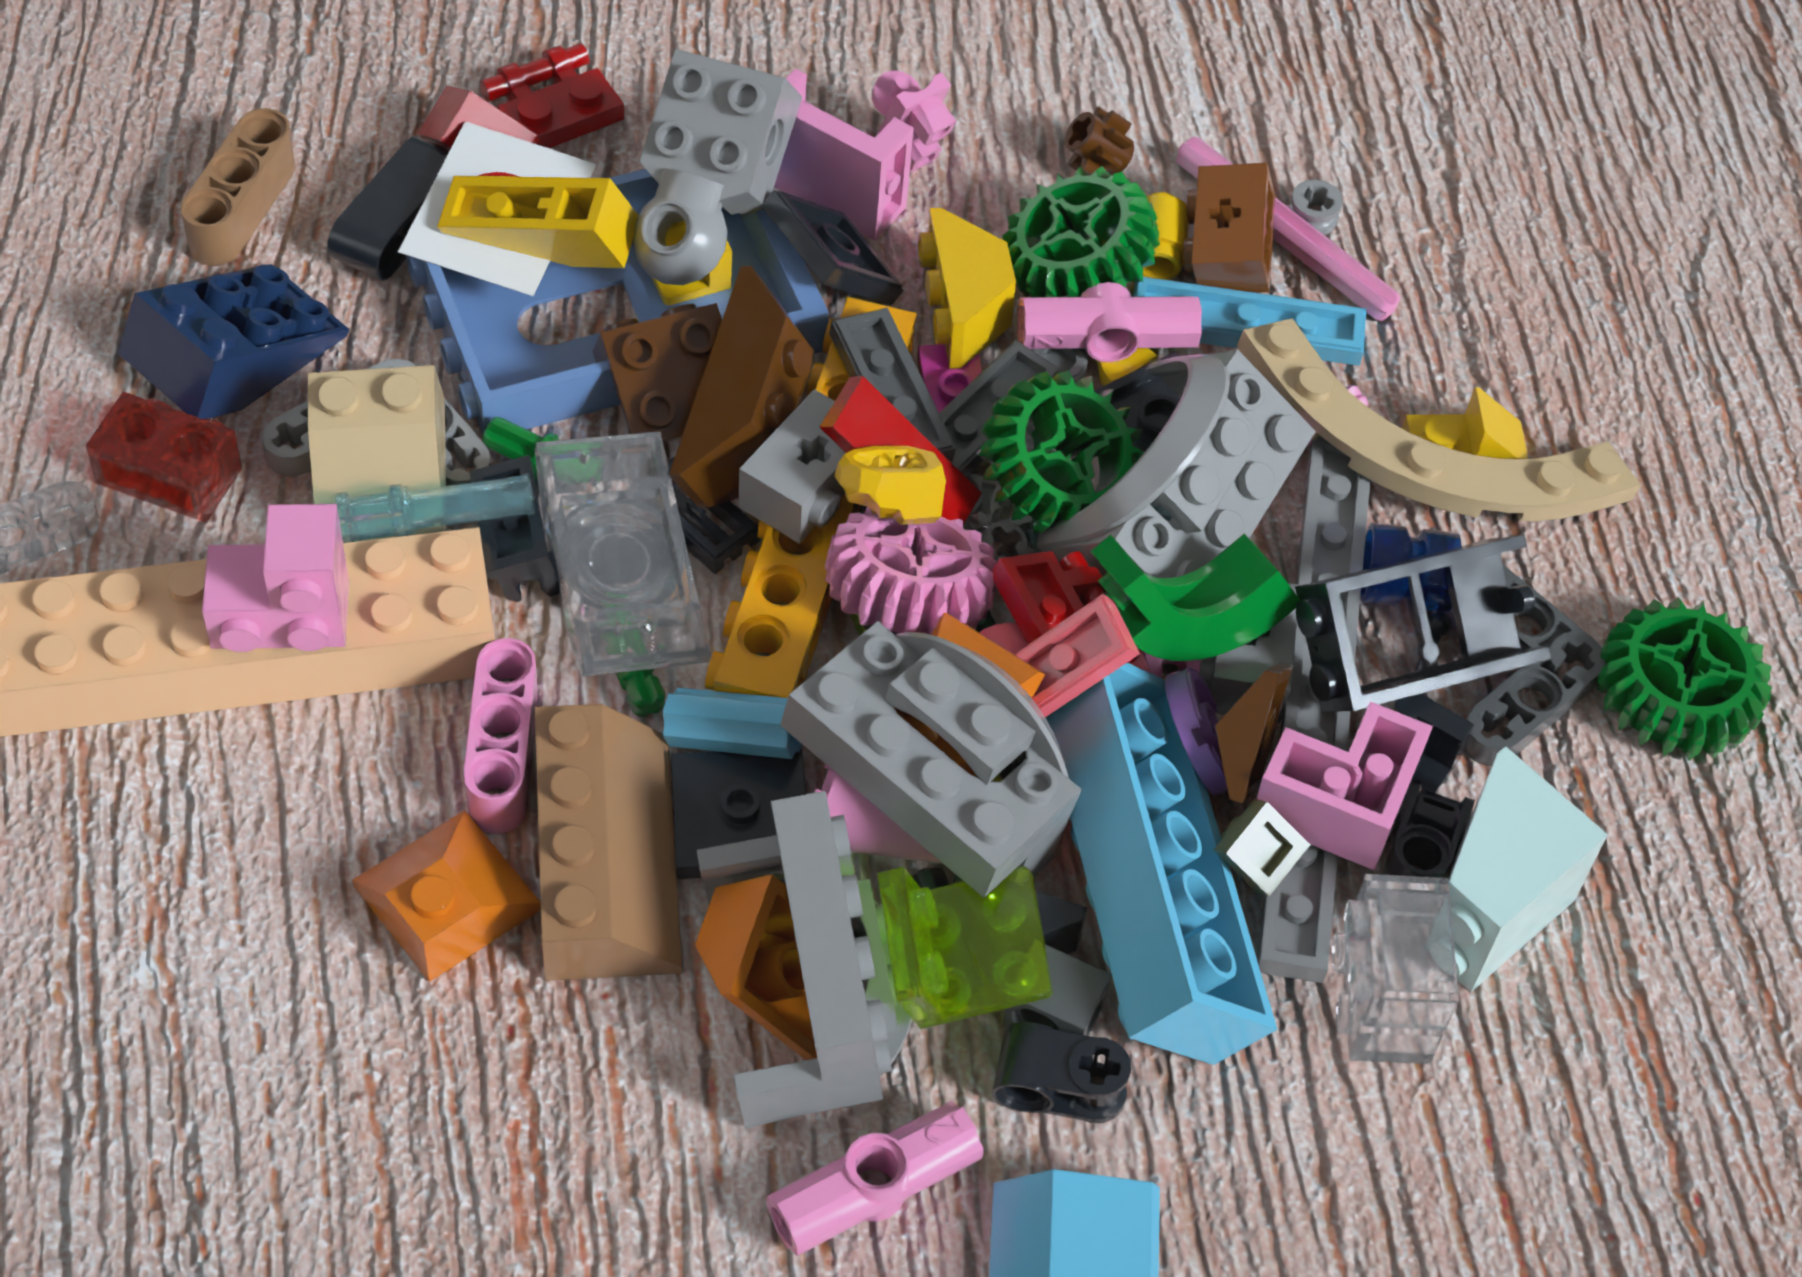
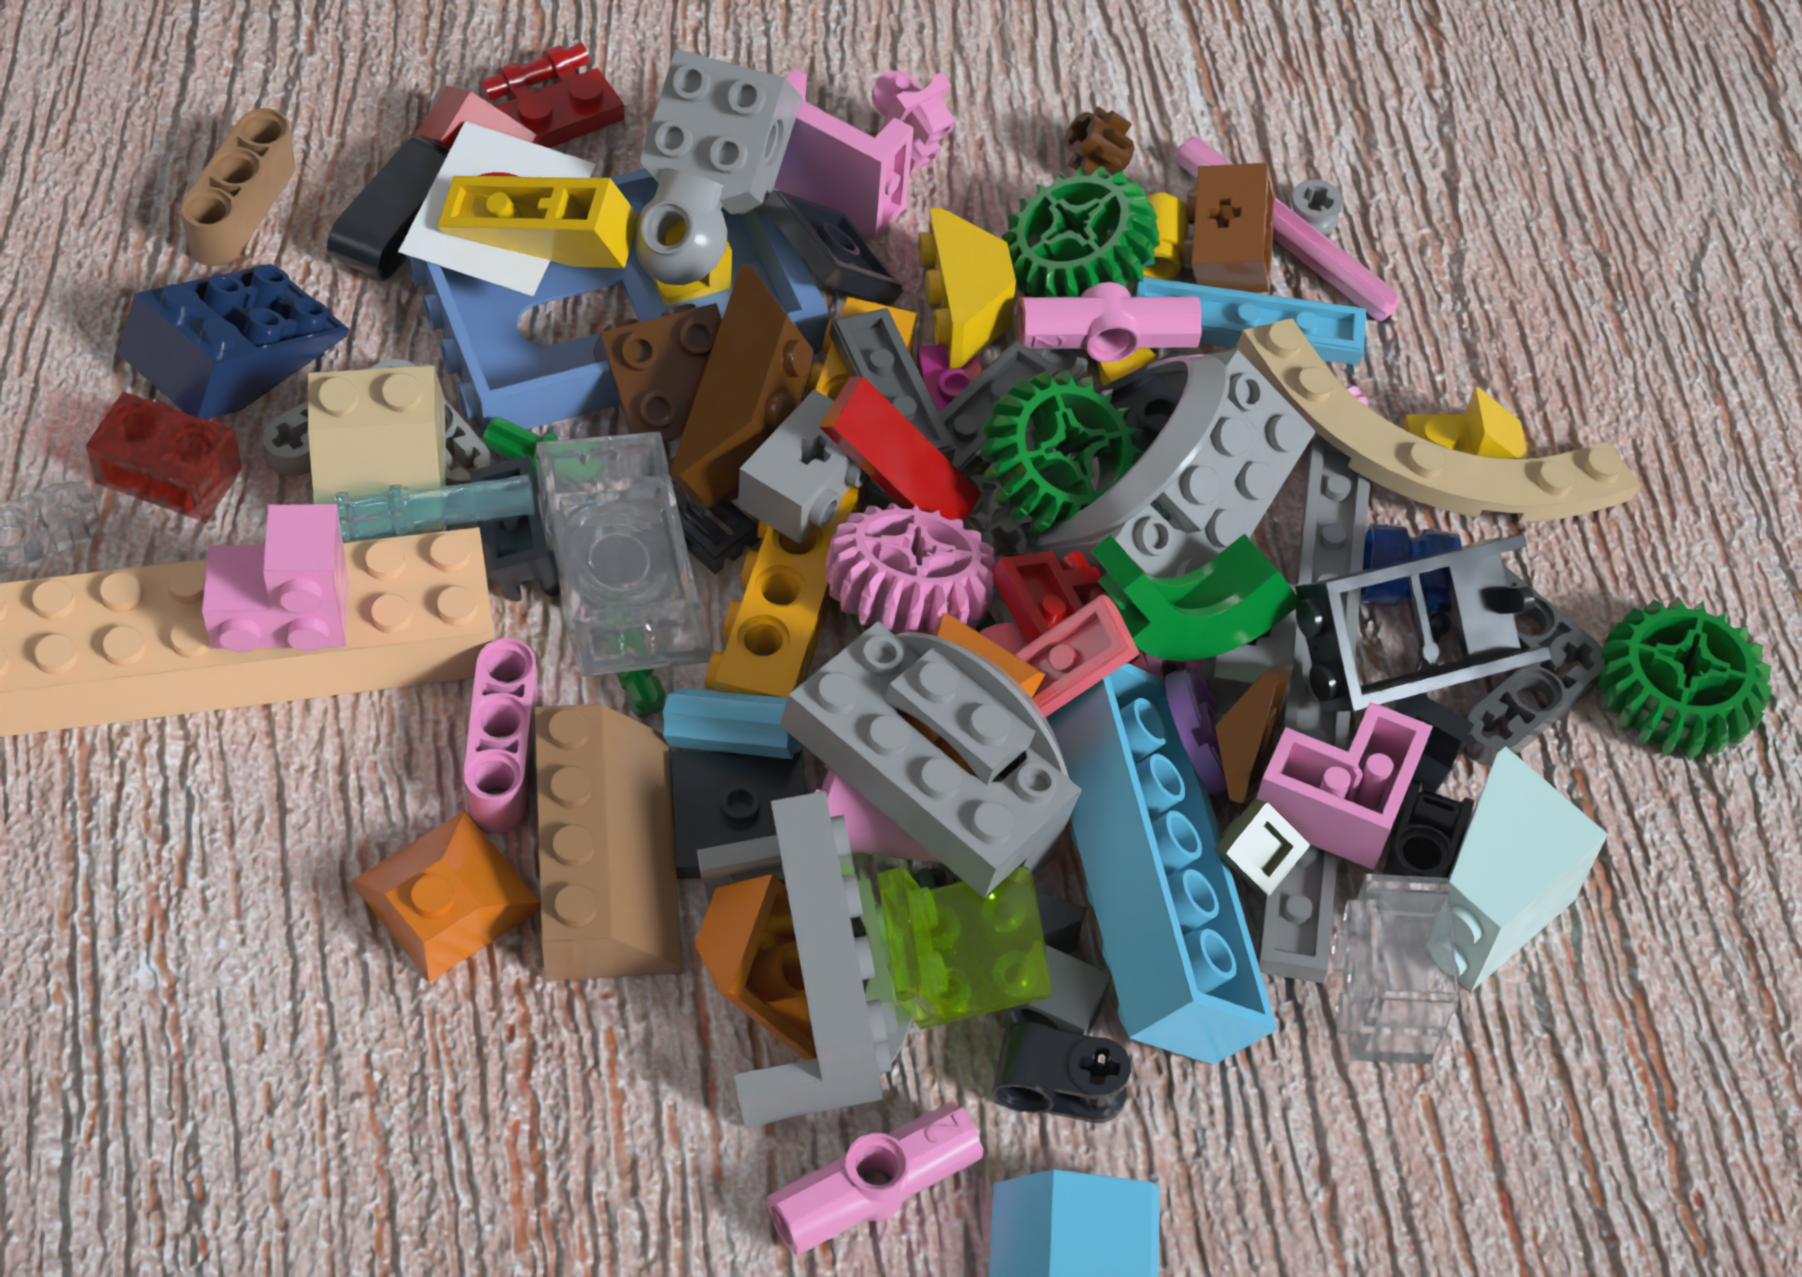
(894, 482): yellow rock -> none

